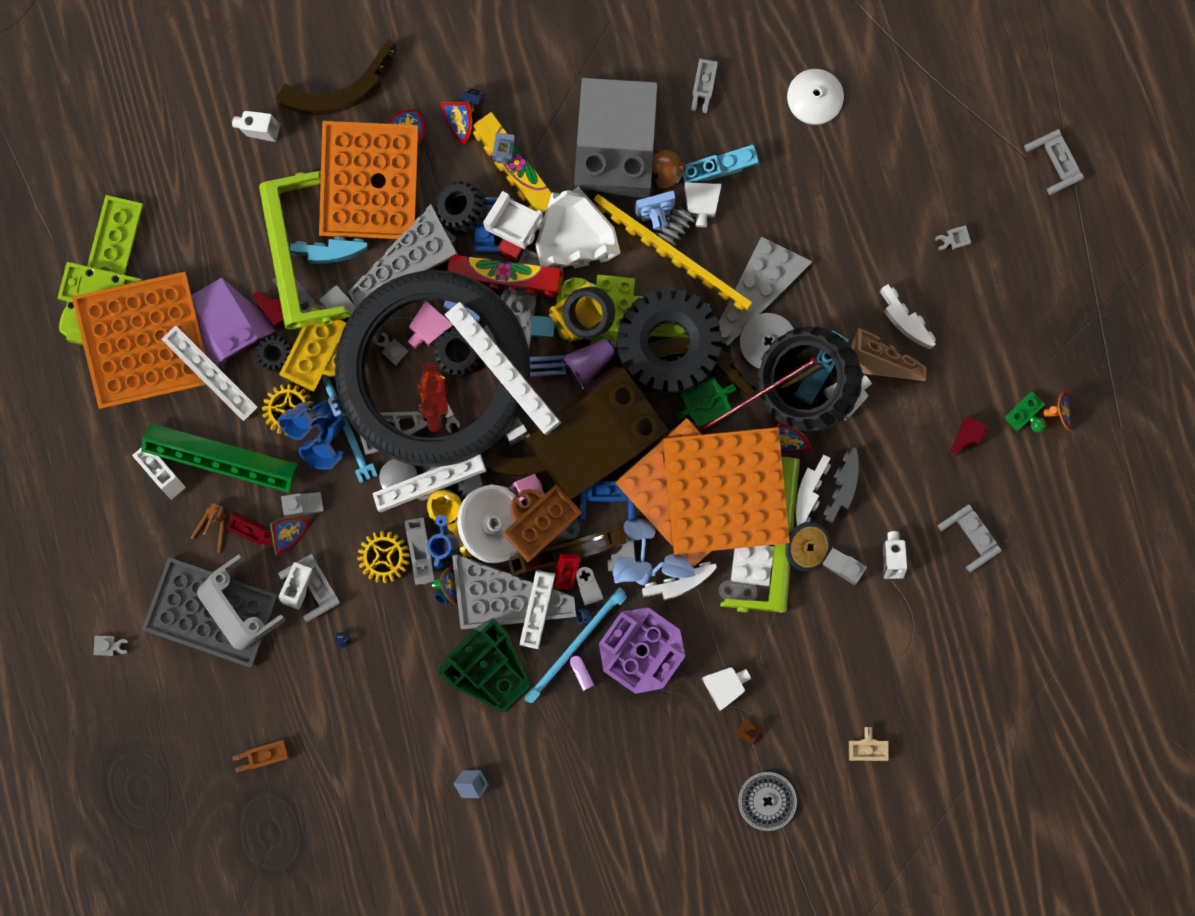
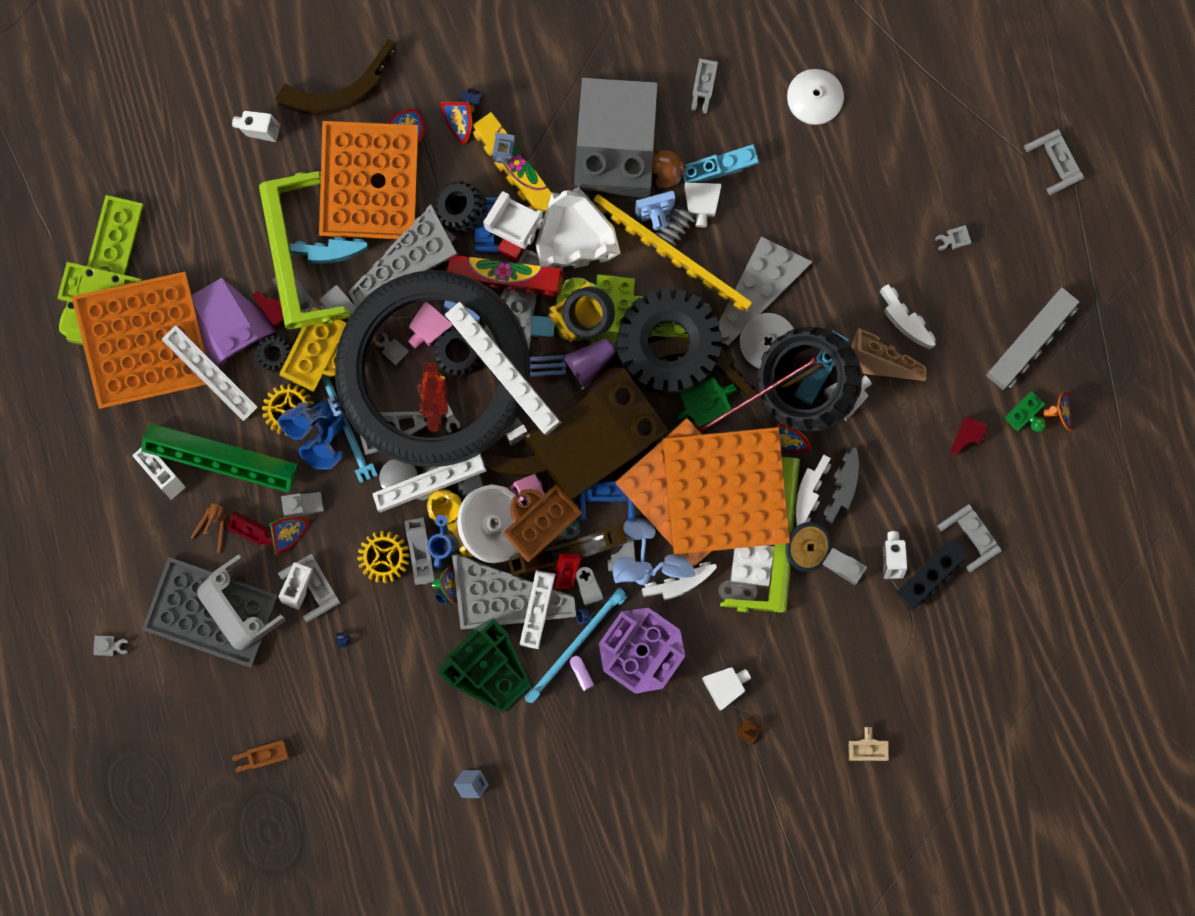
(782, 796): piece -> none
(907, 593): none -> black brick
(1033, 338): none -> light grey brick

